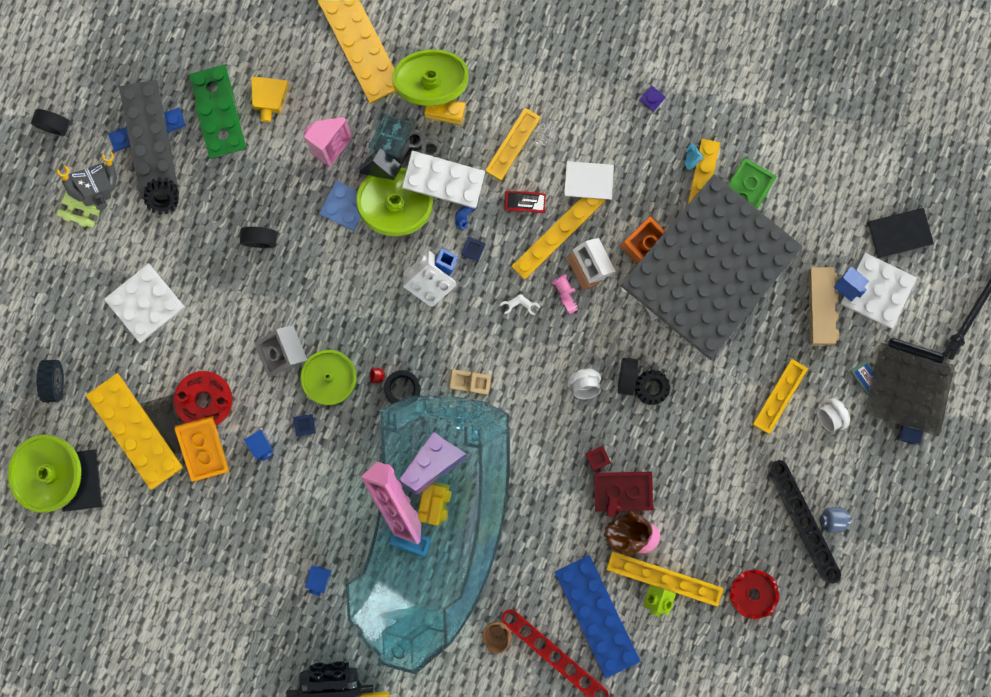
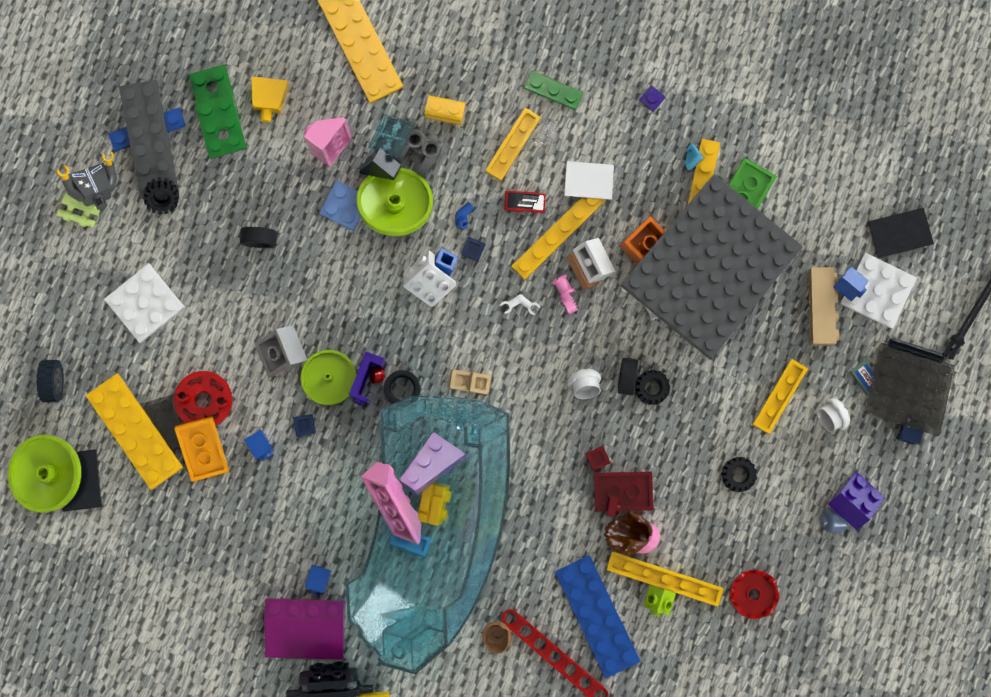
(50, 122): black tyre -> none
(304, 628): none -> magenta slope
(362, 375): none -> dark purple panel
(430, 77): lime dish -> none
(443, 179): white plate -> none
(553, 90): none -> green plate
(750, 474): none -> black tyre
(811, 528): black beam -> none
(856, 500): none -> dark purple brick

